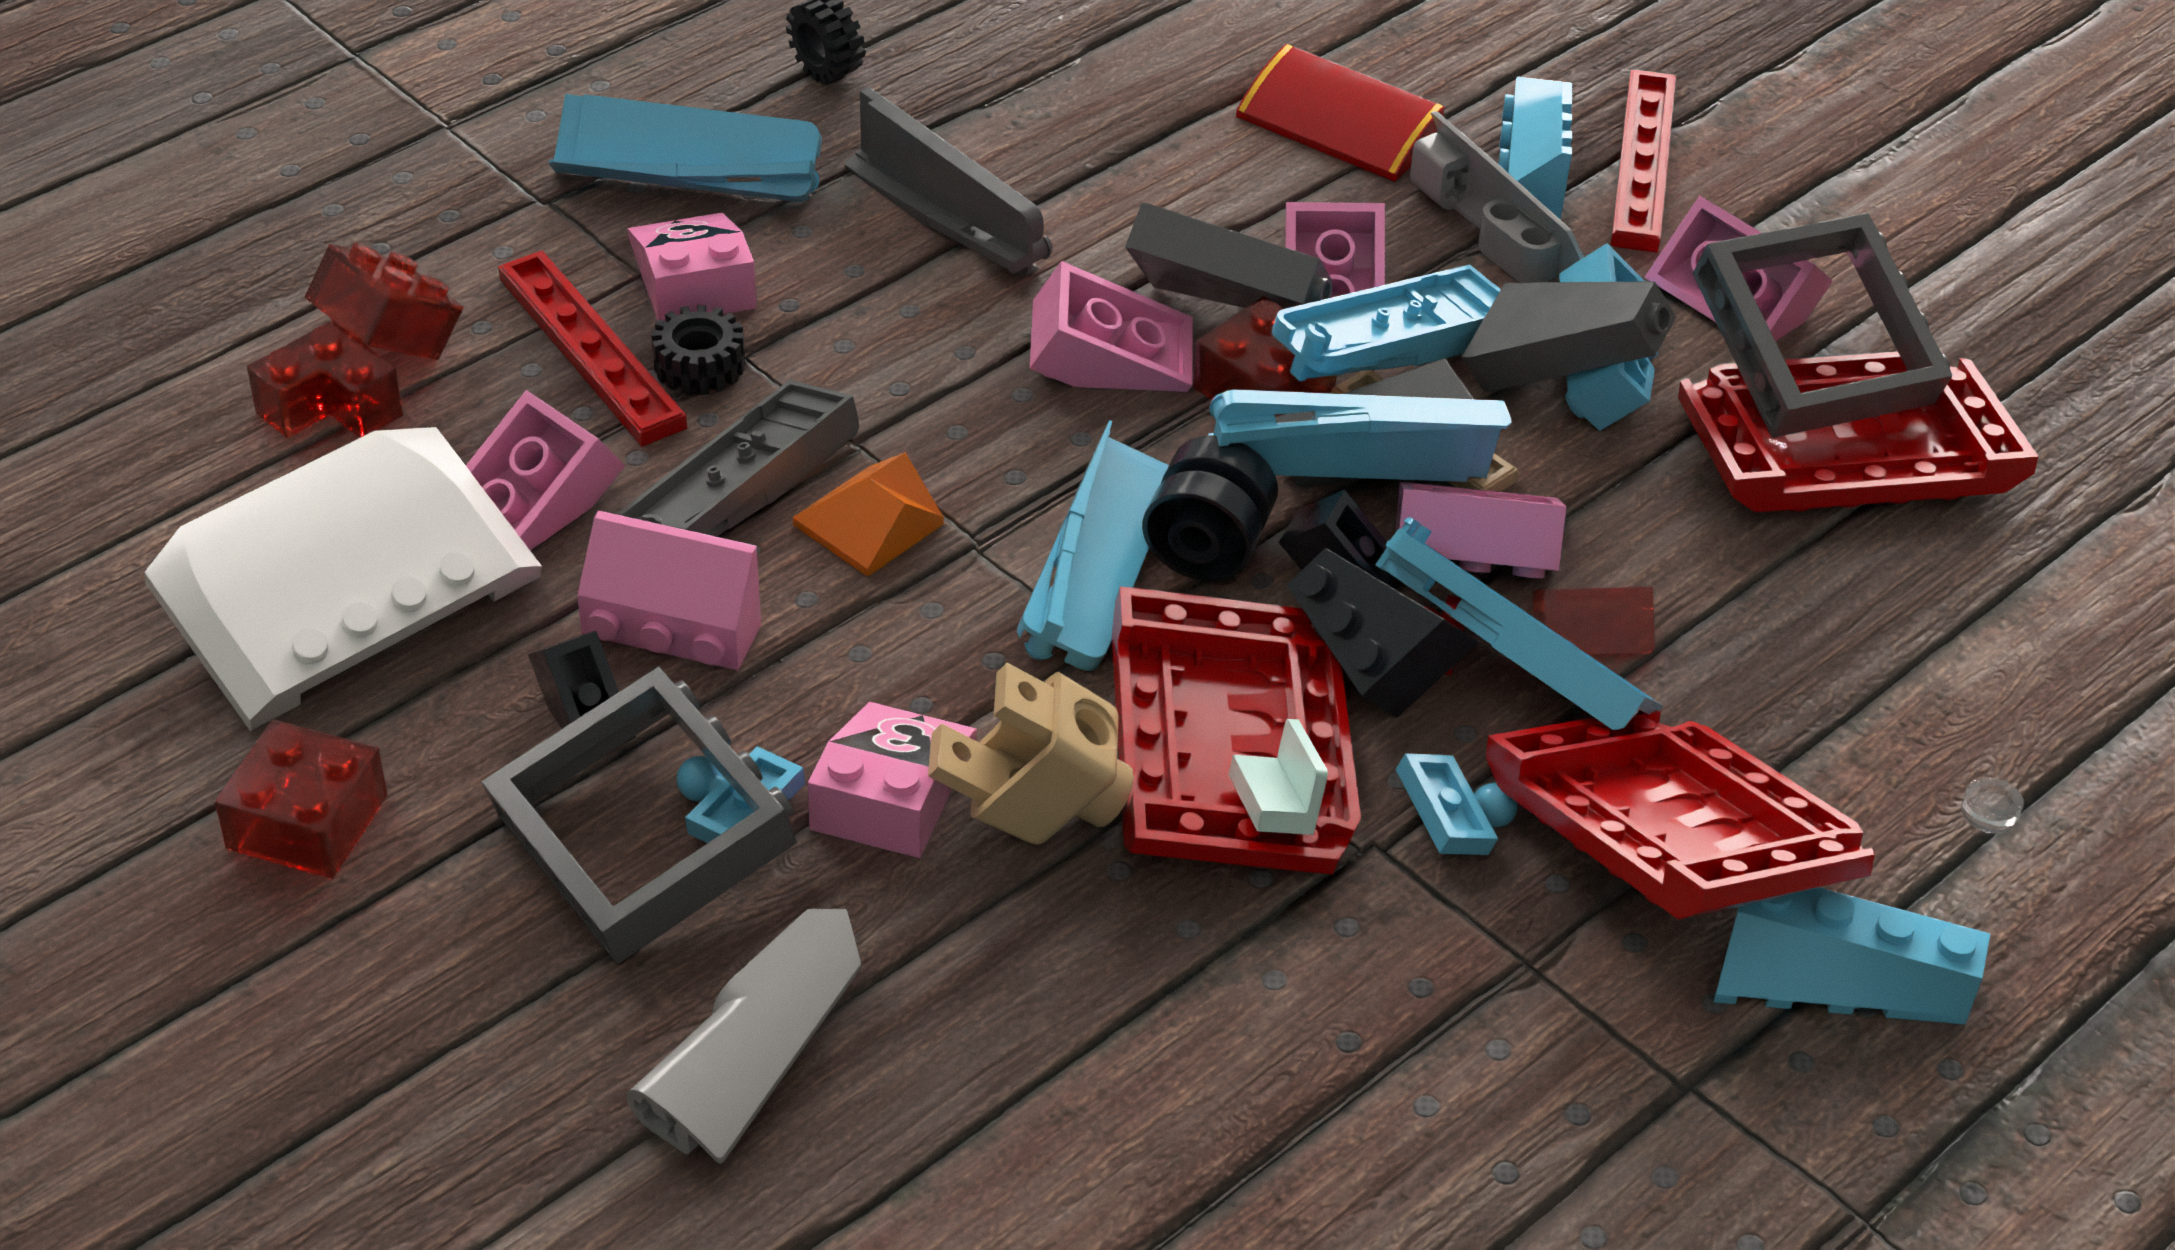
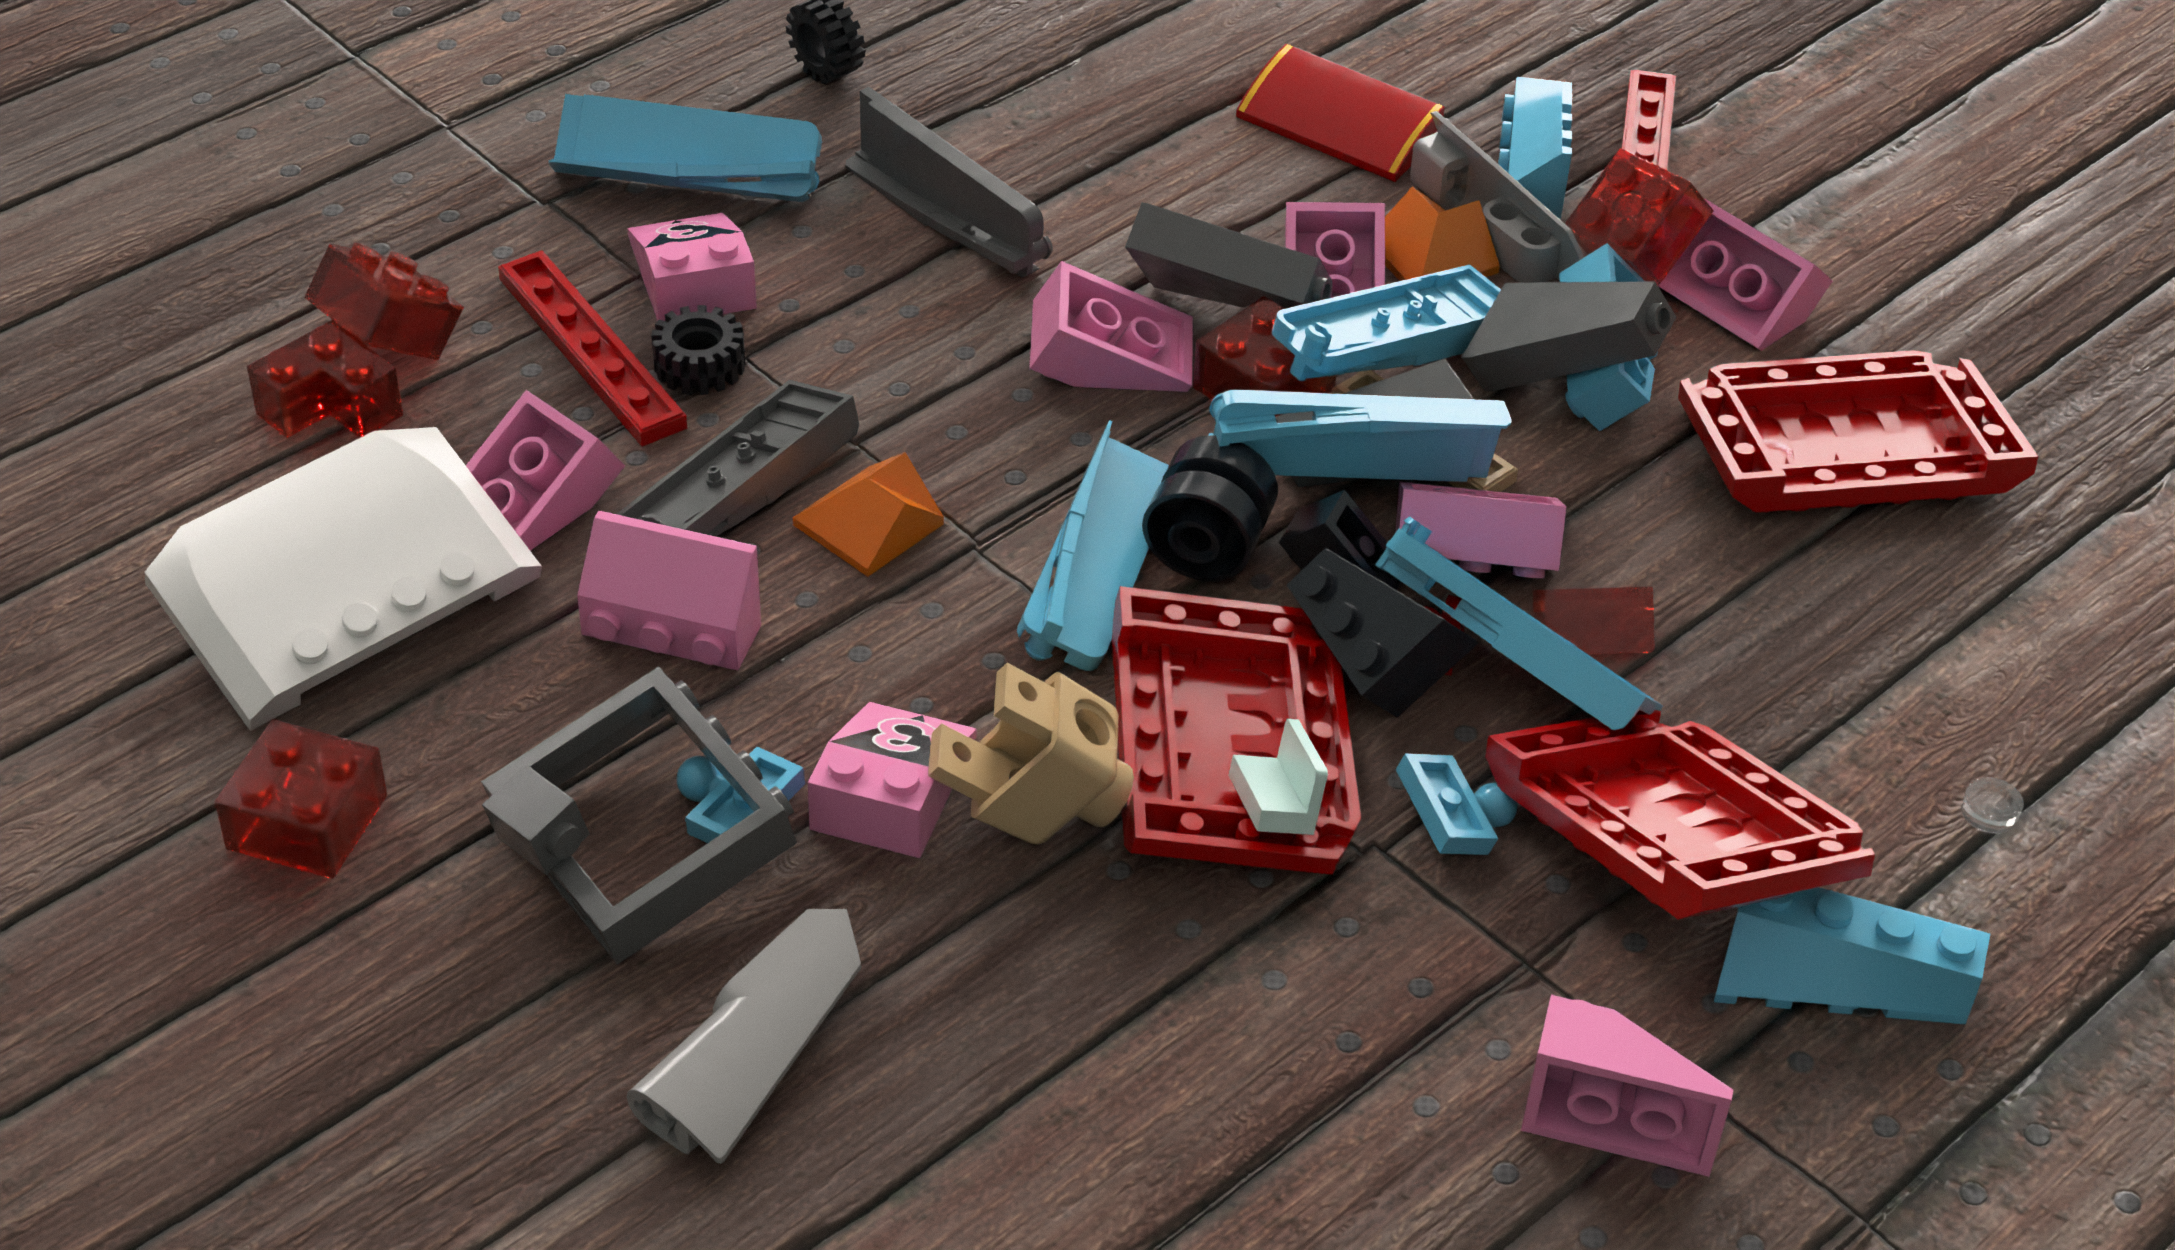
(536, 819): none -> dark grey brick
(573, 677): black slope -> none
(1428, 239): none -> orange slope
(1623, 1090): none -> bright pink slope
(1641, 214): none -> clear red brick
(1758, 356): dark grey window -> none

